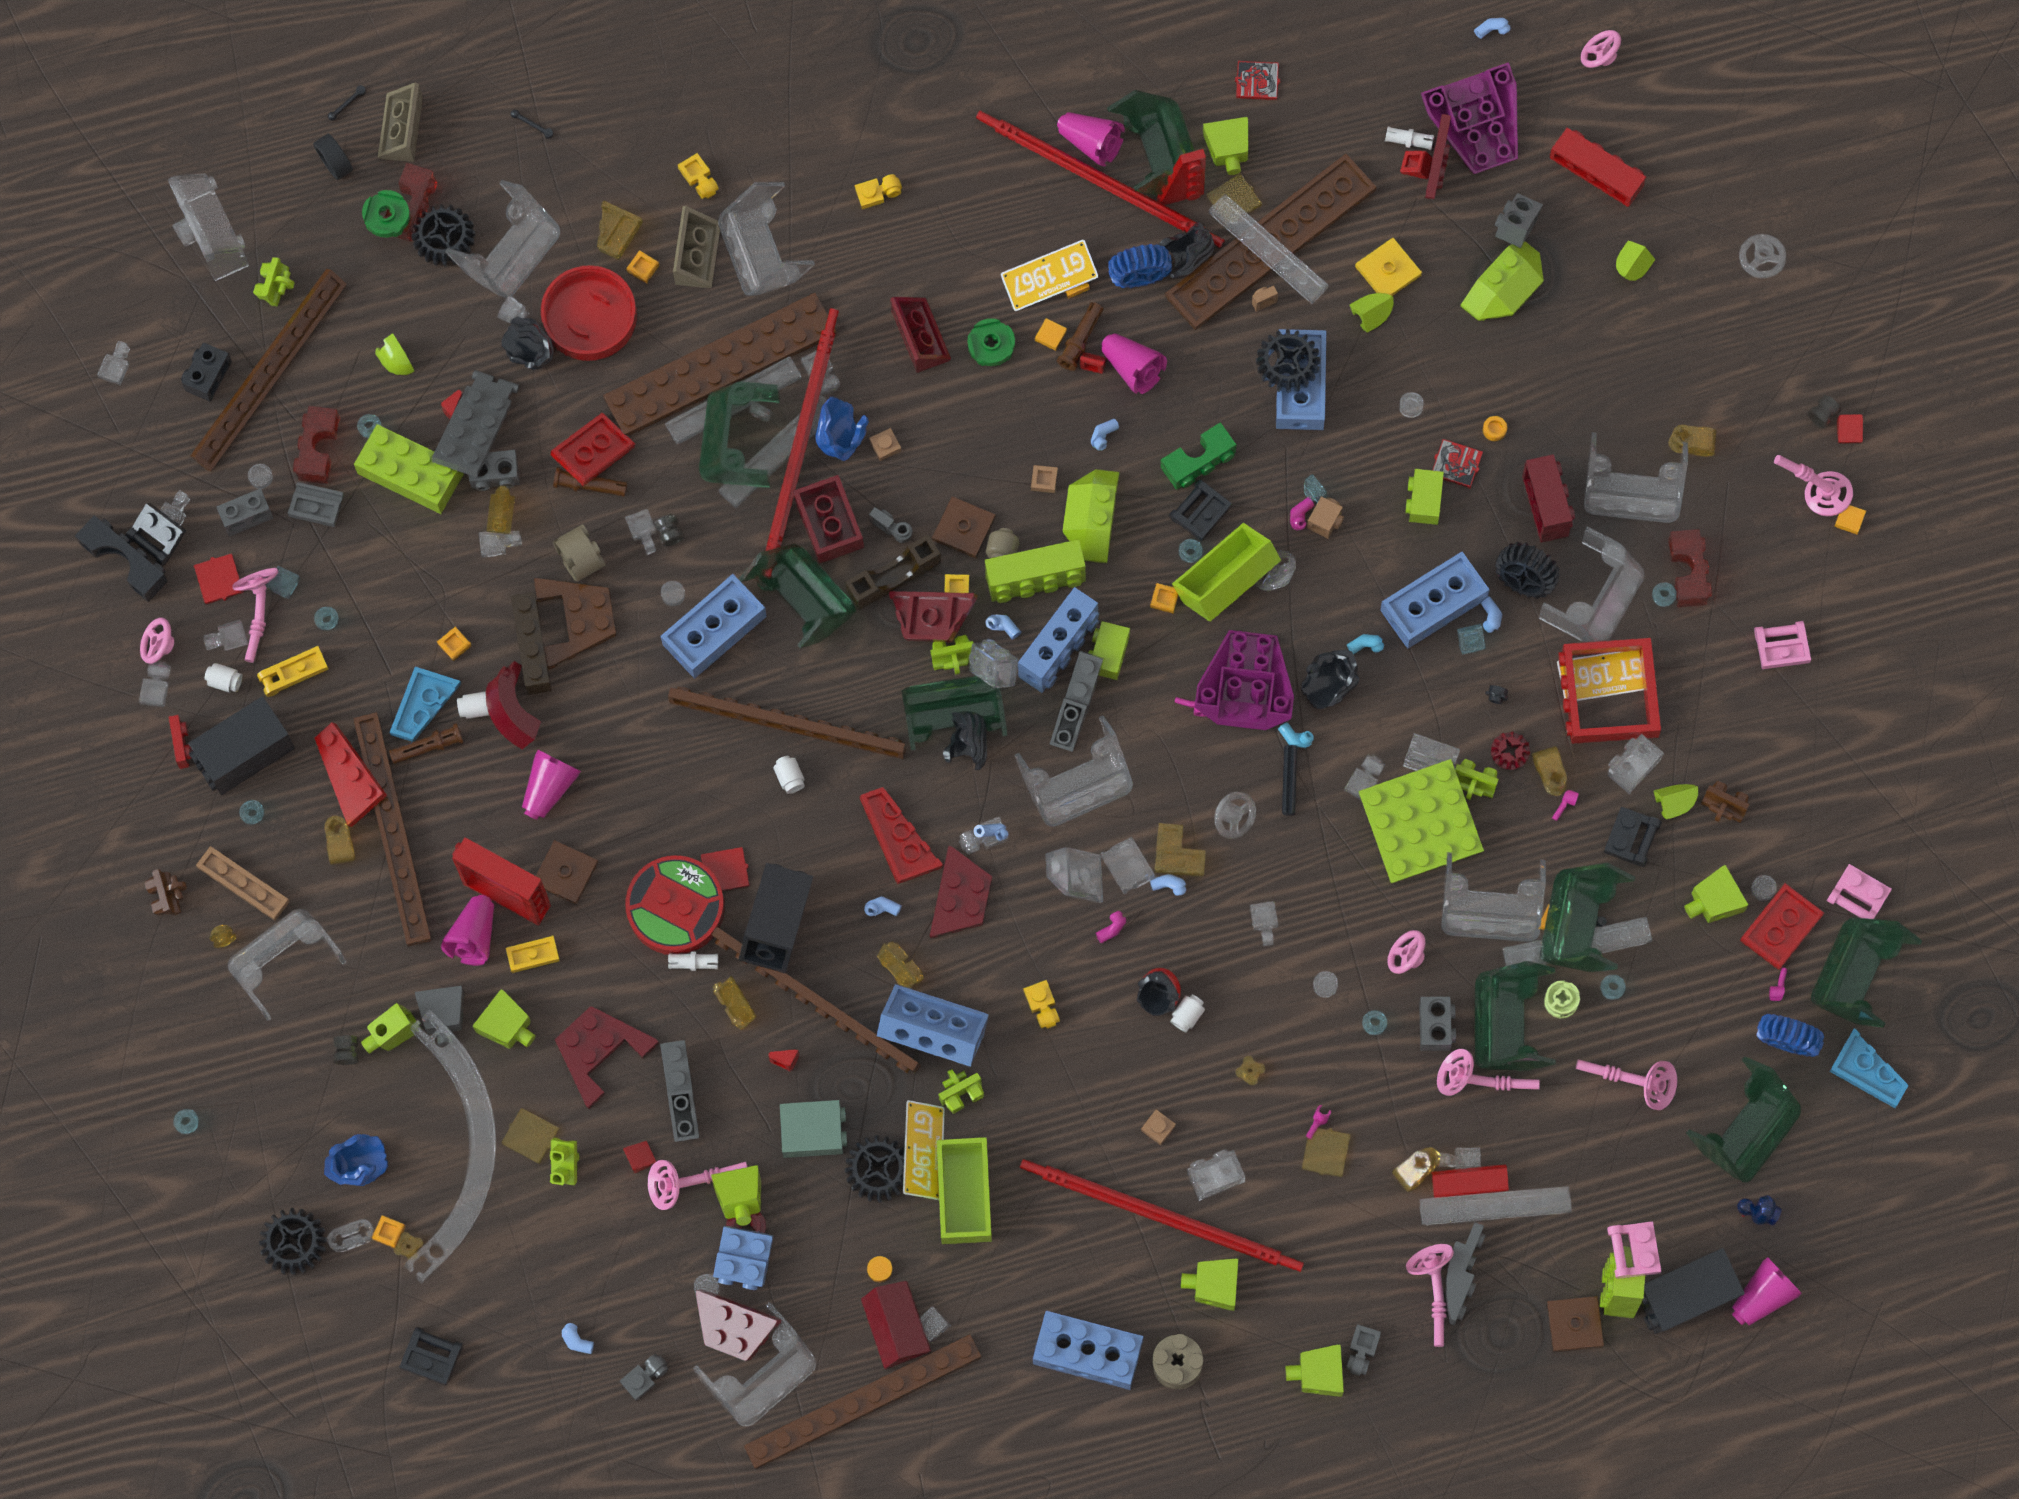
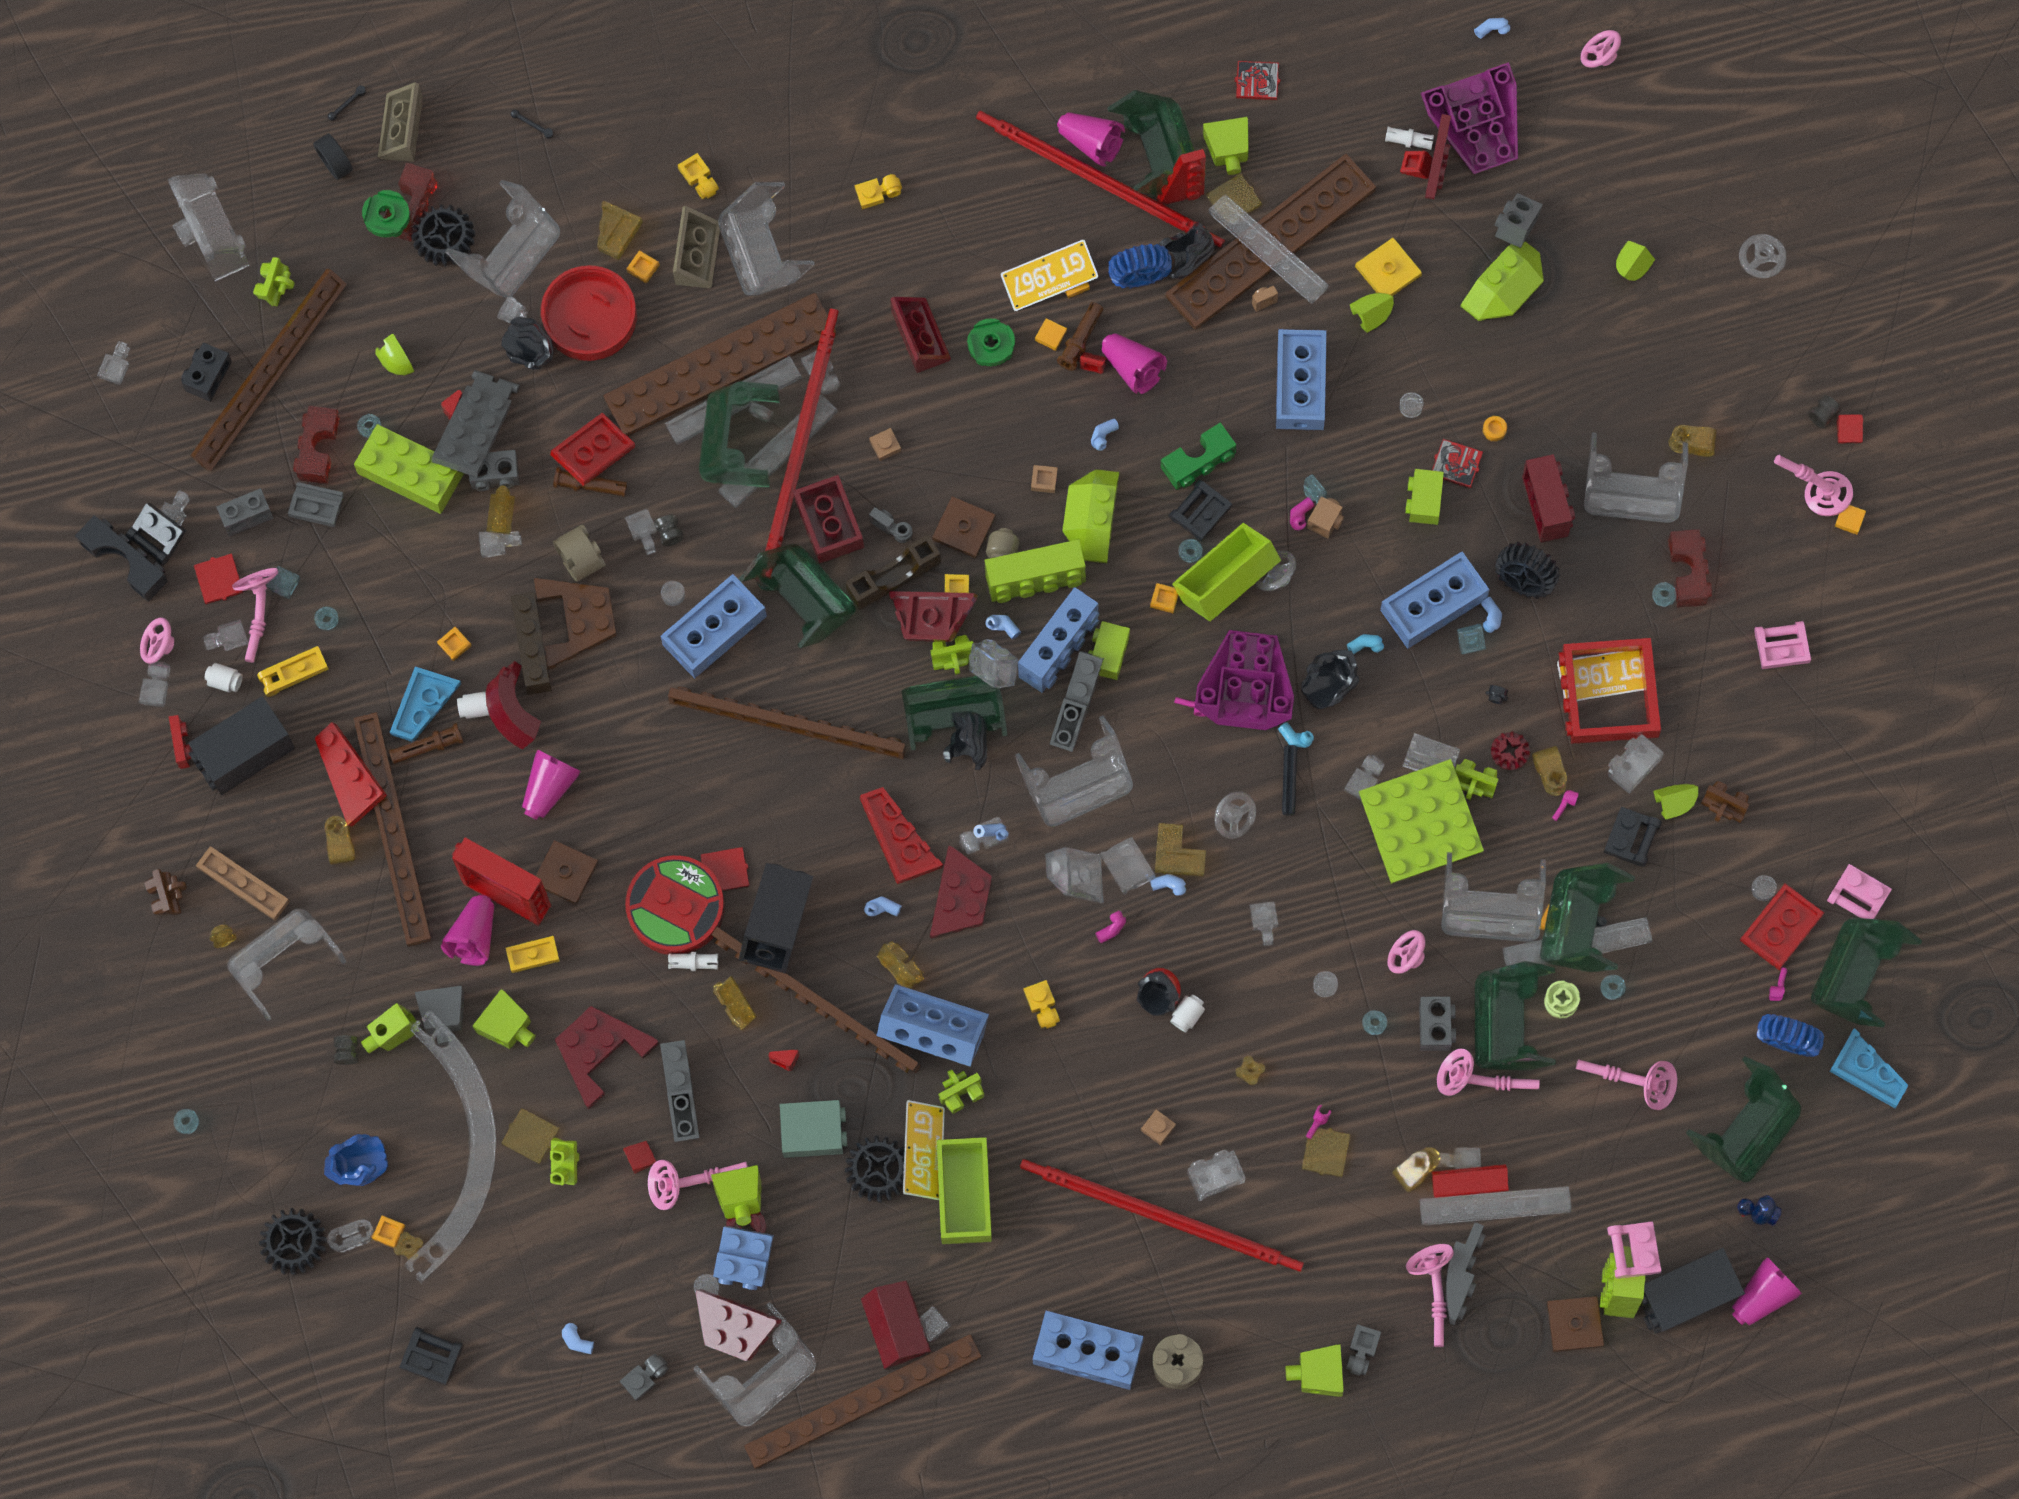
(249, 805): clear light blue plate -> none
(260, 476): clear tile -> none
(789, 774): white brick -> none
(837, 431): blue hair -> none
(879, 1269): light orange tile -> none
(1214, 1283): lime torso -> none
(1301, 348): black gear -> none
(1598, 167): red brick -> none
(1601, 619): clear windscreen -> none
(1717, 897): lime torso -> none

